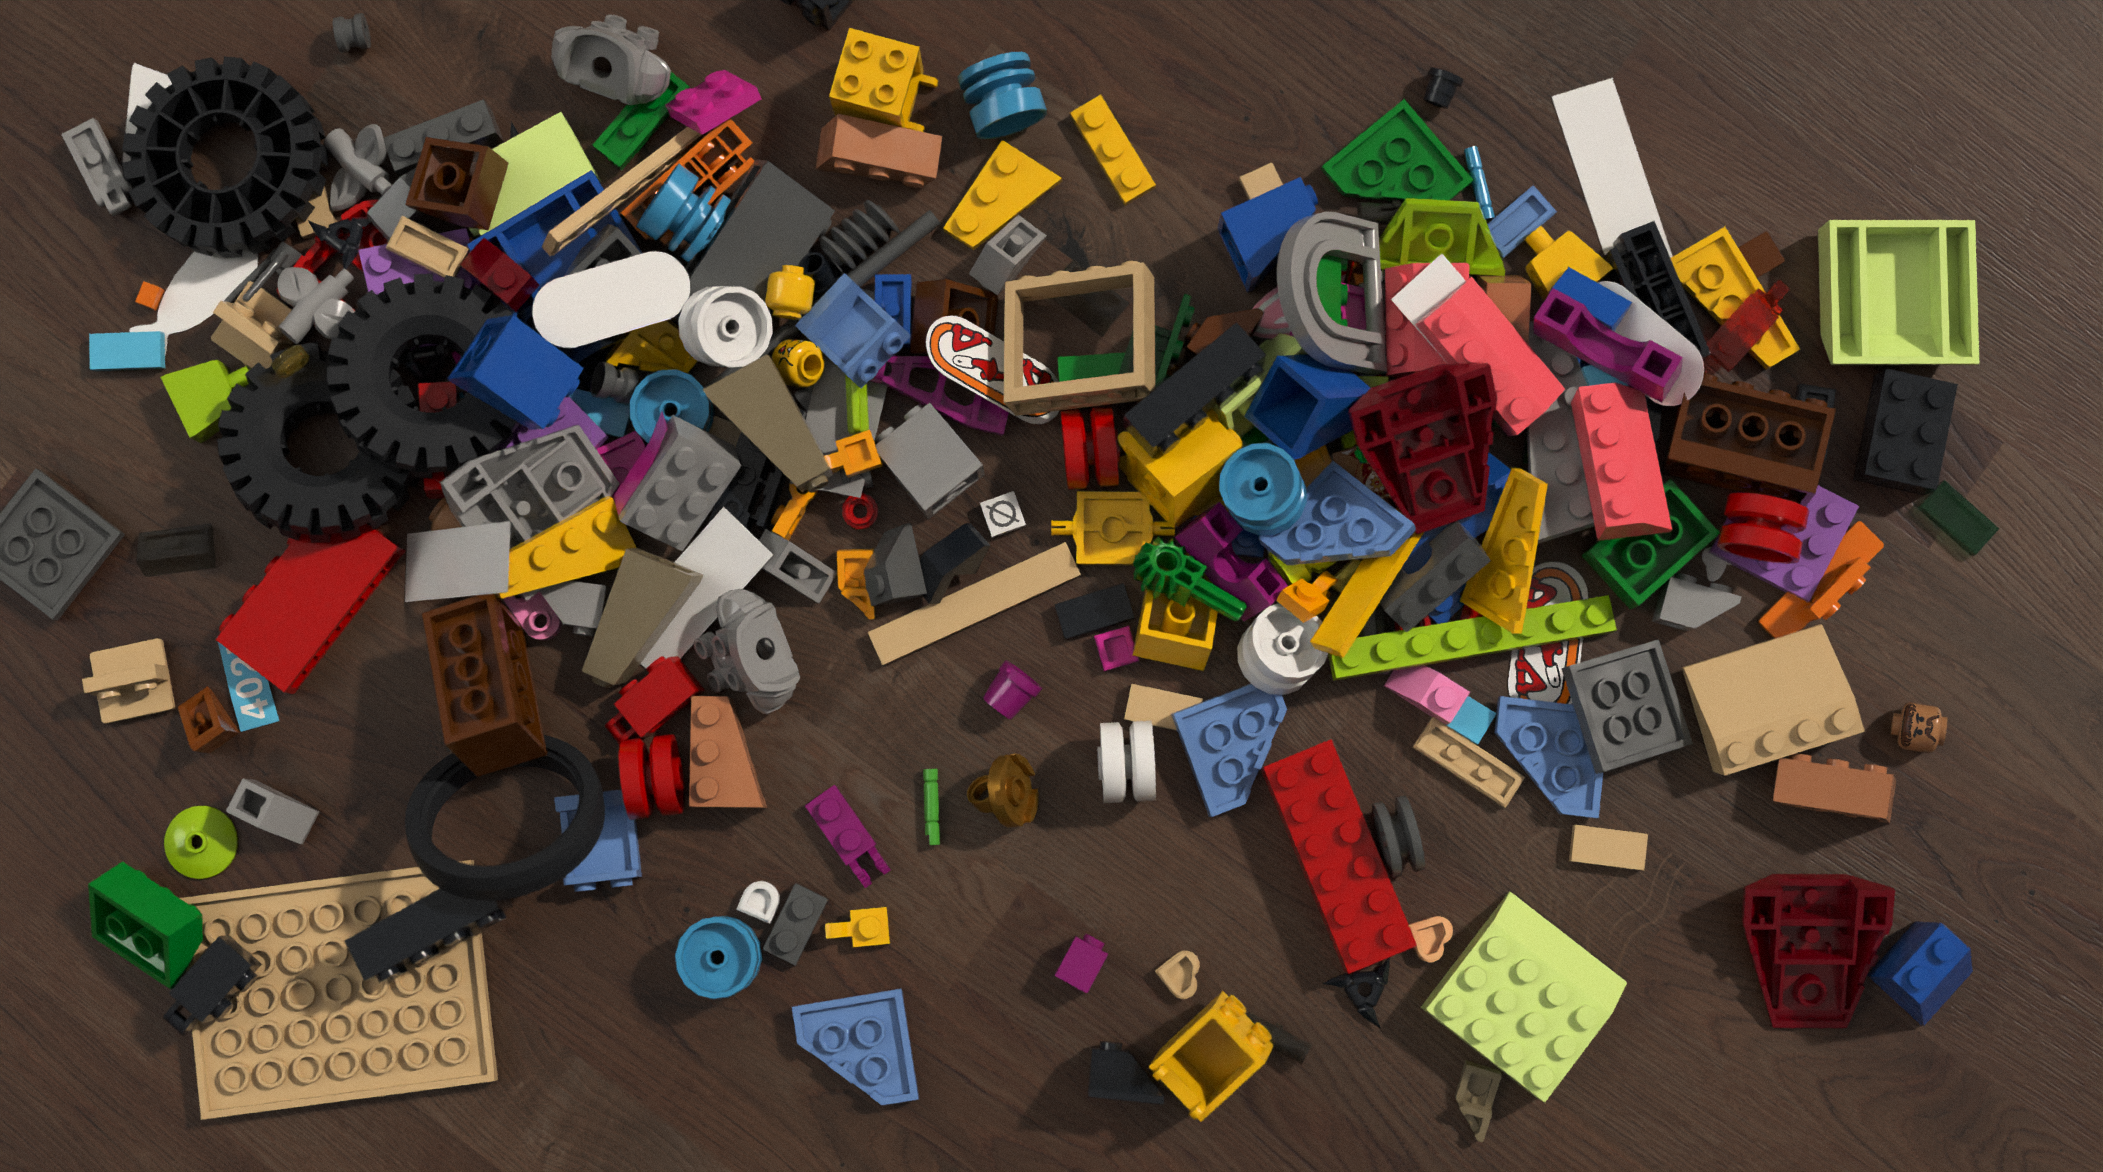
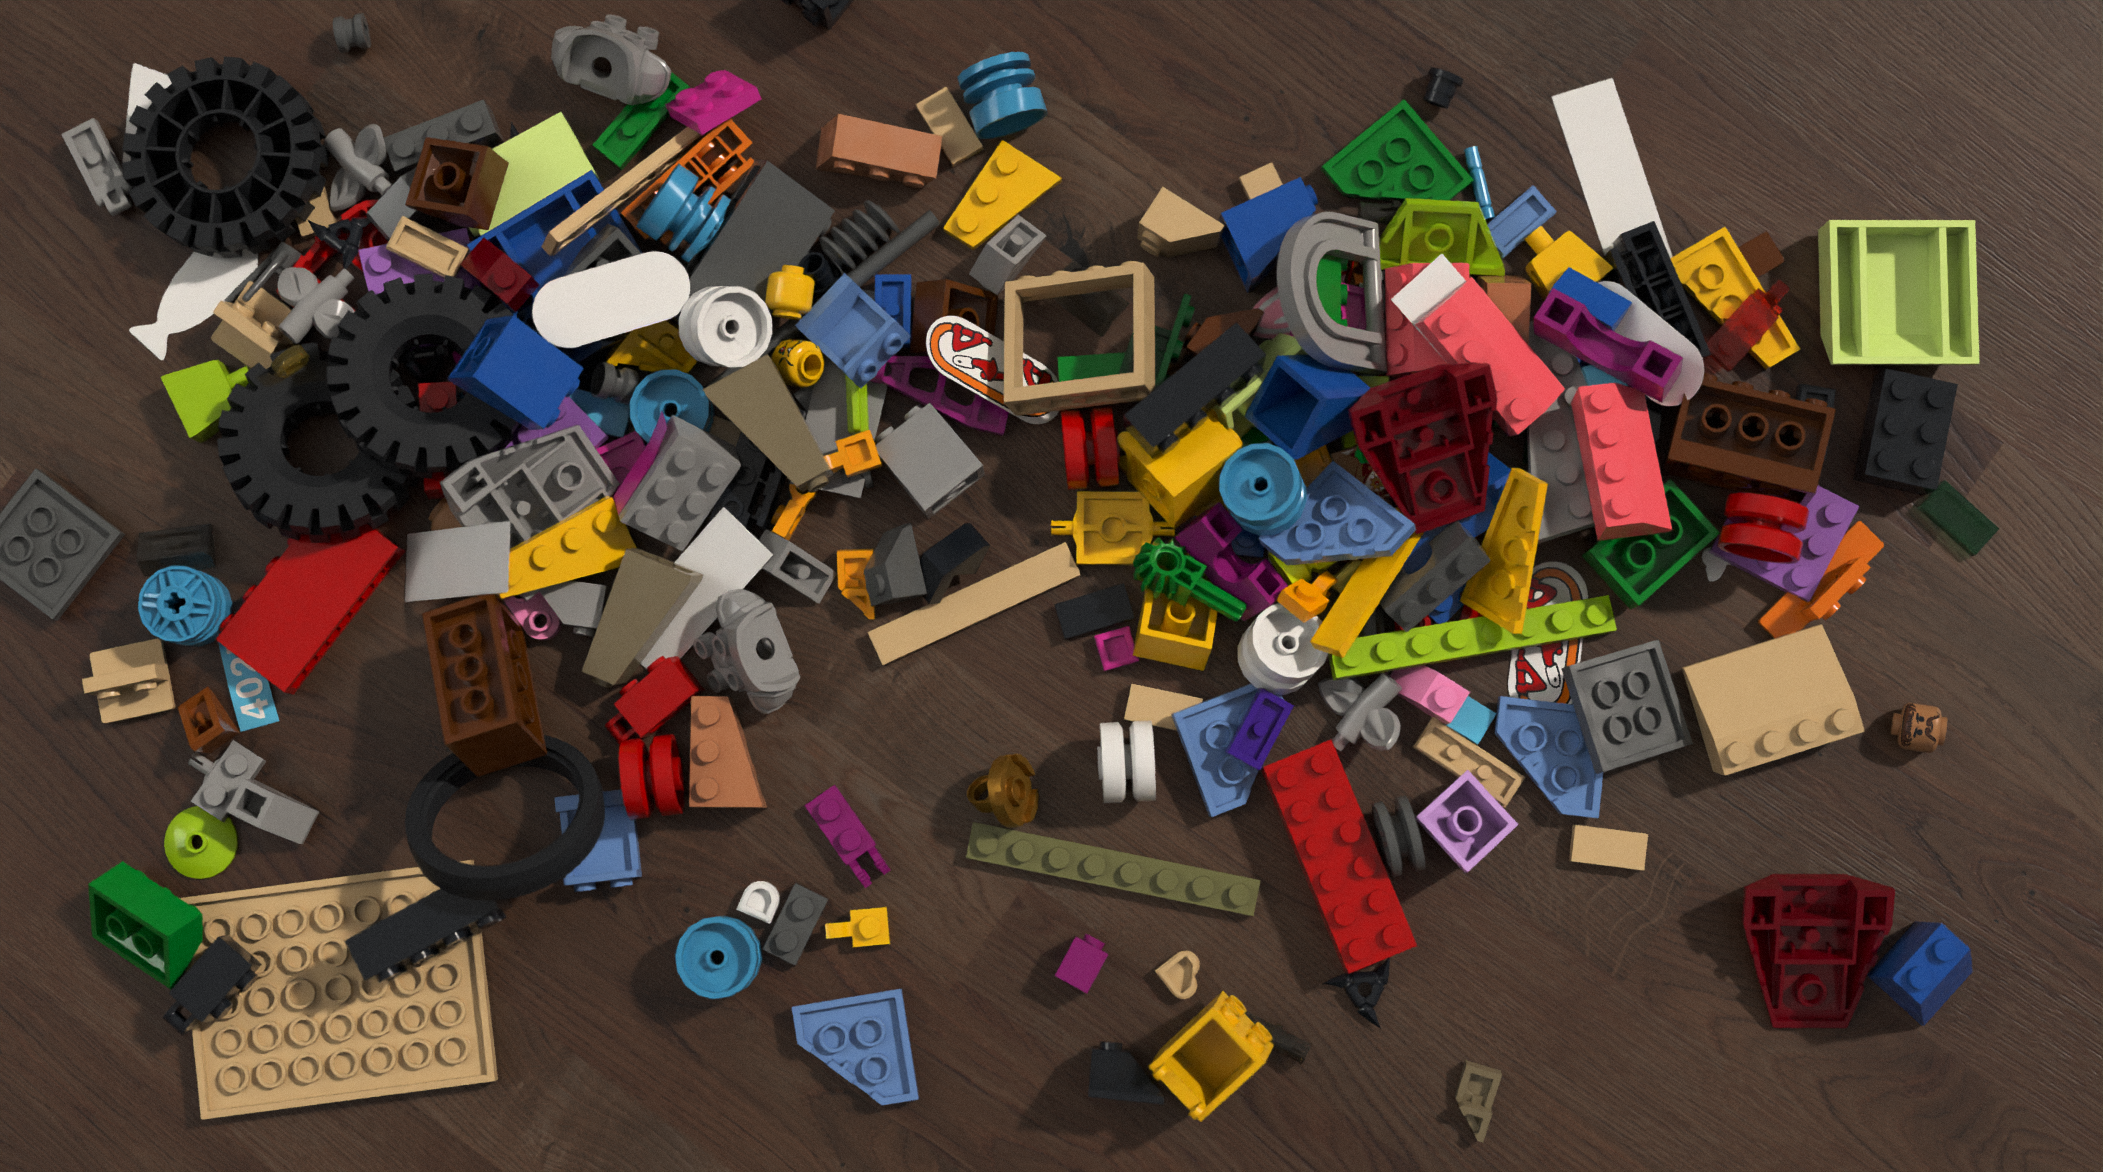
(127, 351): medium azure tile -> none
(149, 295): orange piece -> none
(198, 620): none -> dark azure wheel
(224, 778): none -> light grey plate
(848, 511): red plate -> none
(878, 80): yellow container -> none
(931, 805): bright green wheel -> none
(948, 121): none -> tan tile
(1002, 514): white tile -> none
(1011, 690): magenta piece -> none
(1112, 150): yellow plate -> none
(1113, 869): none -> olive plate
(1177, 227): none -> tan slope
(1259, 729): none -> dark purple plate
(1363, 711): none -> light grey plant
(1430, 936): light nougat tile -> none
(1466, 821): none -> lavender slope
(1526, 997): yellowish green slope -> none
(1689, 605): light grey slope -> none
(1835, 787): nougat wedge -> none

